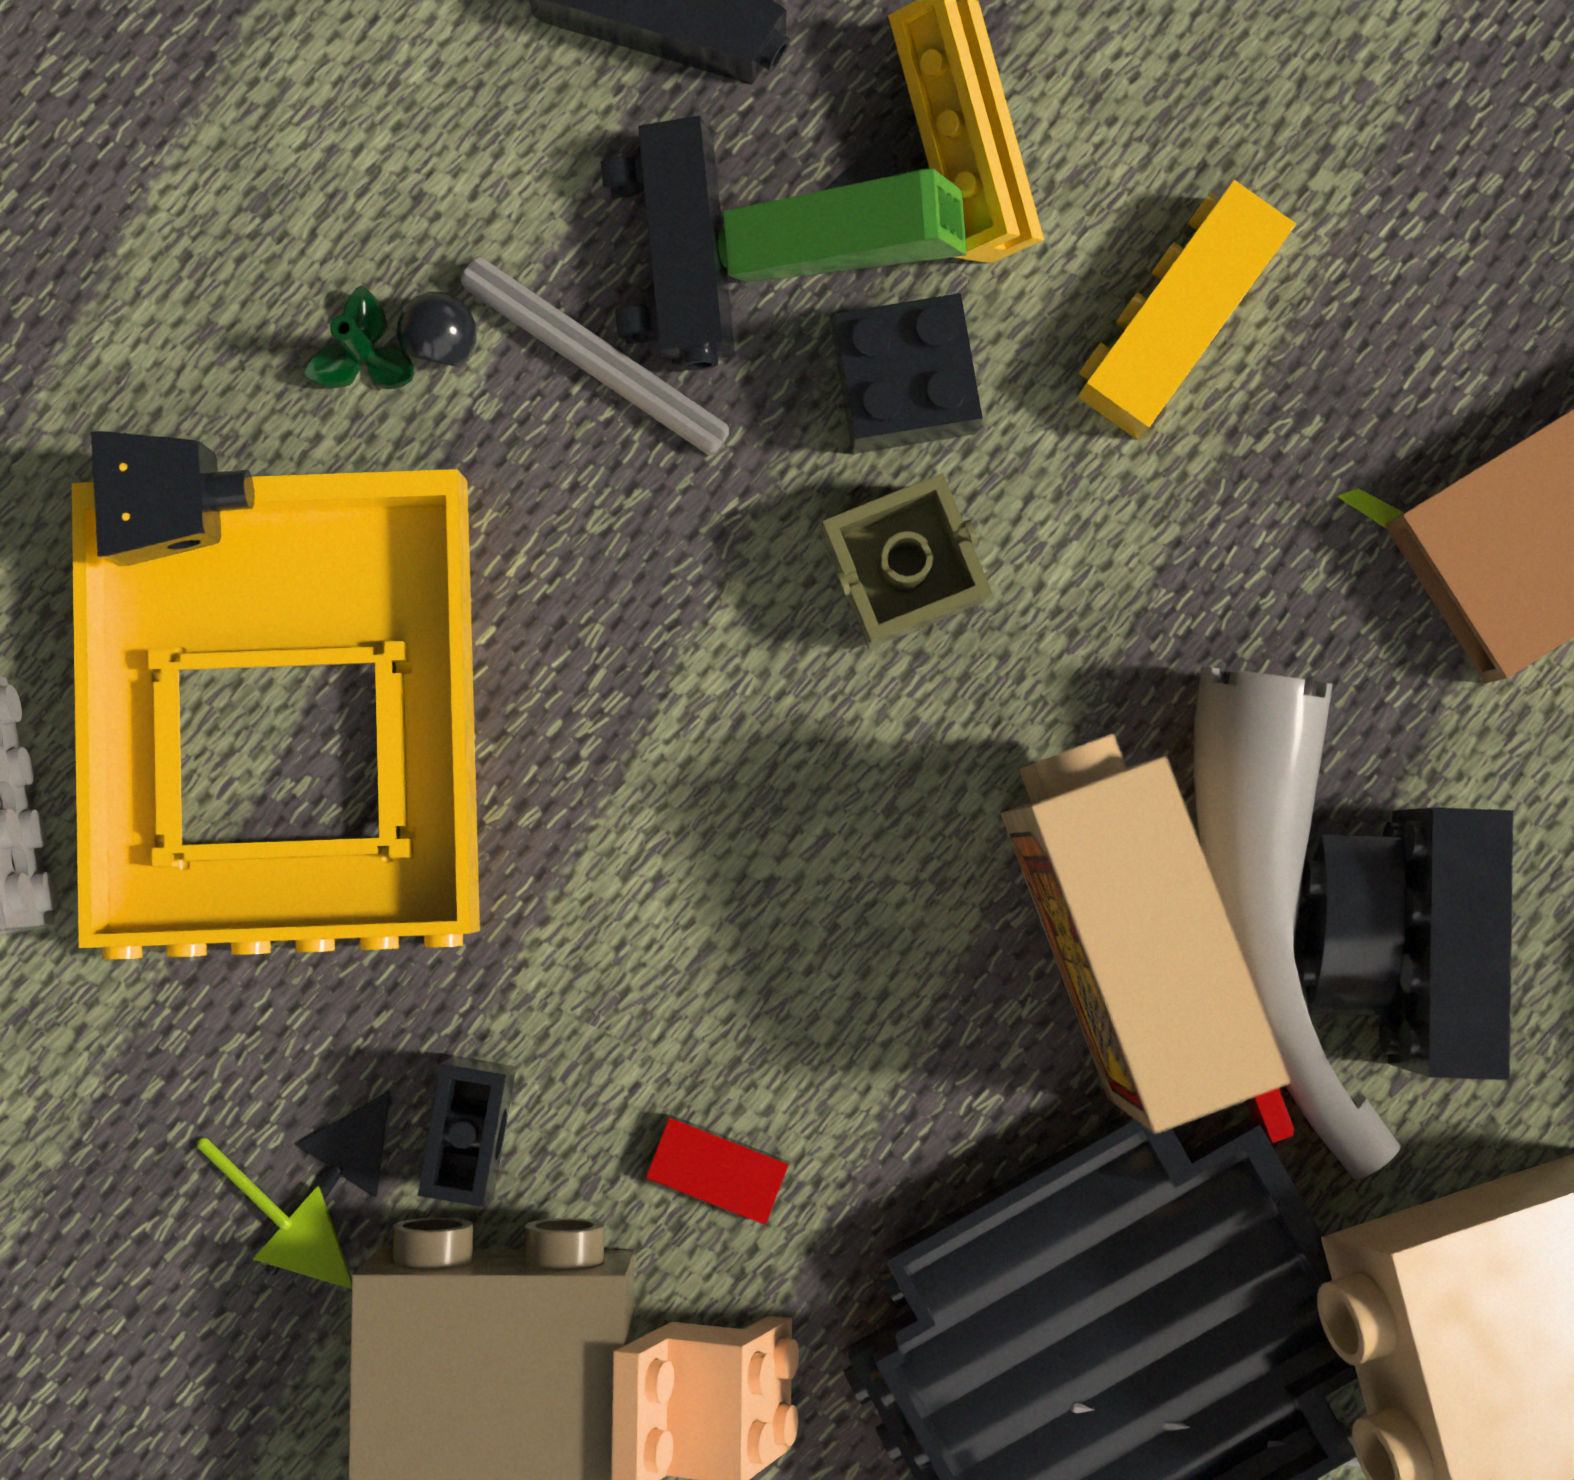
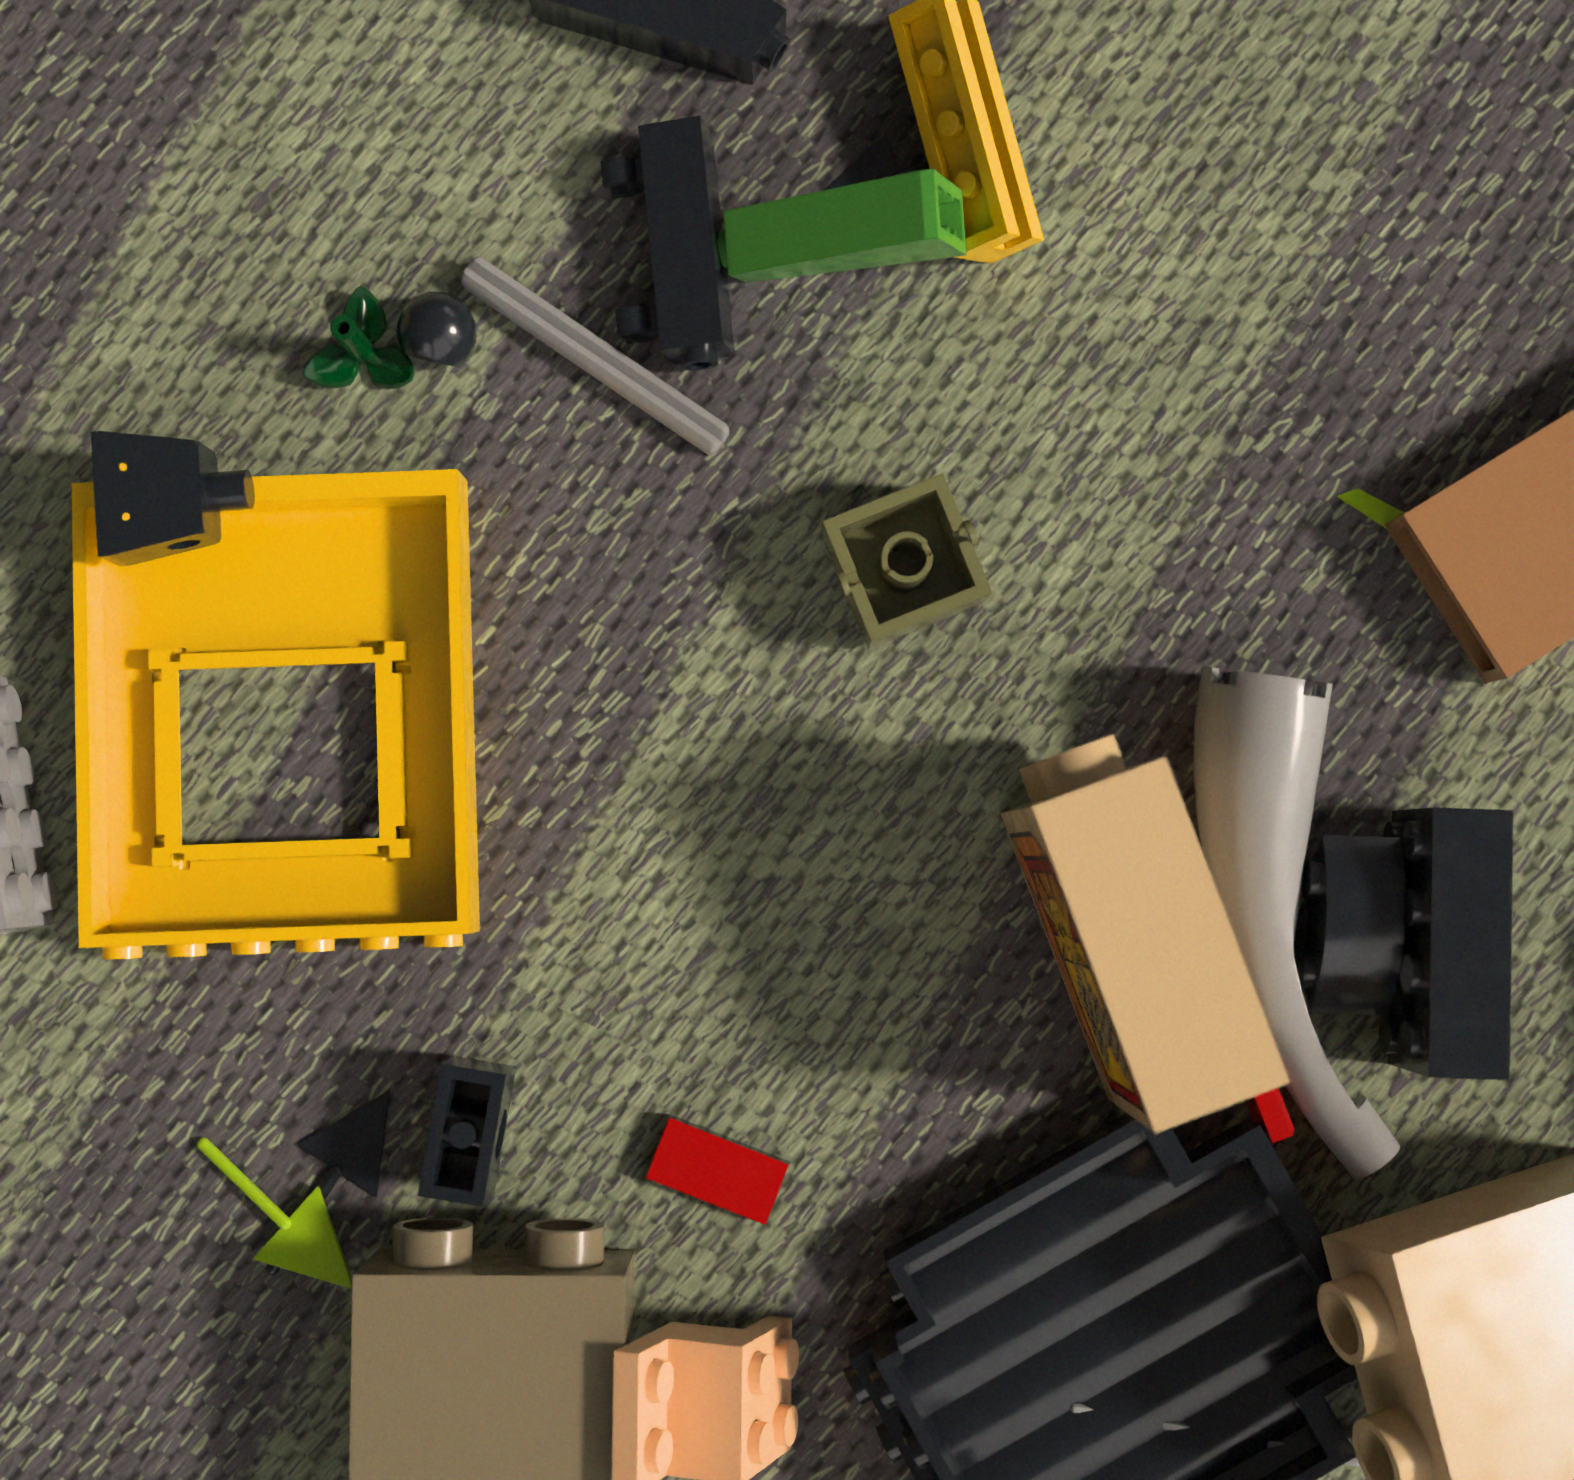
(906, 373): black brick -> none
(1185, 310): yellow brick -> none

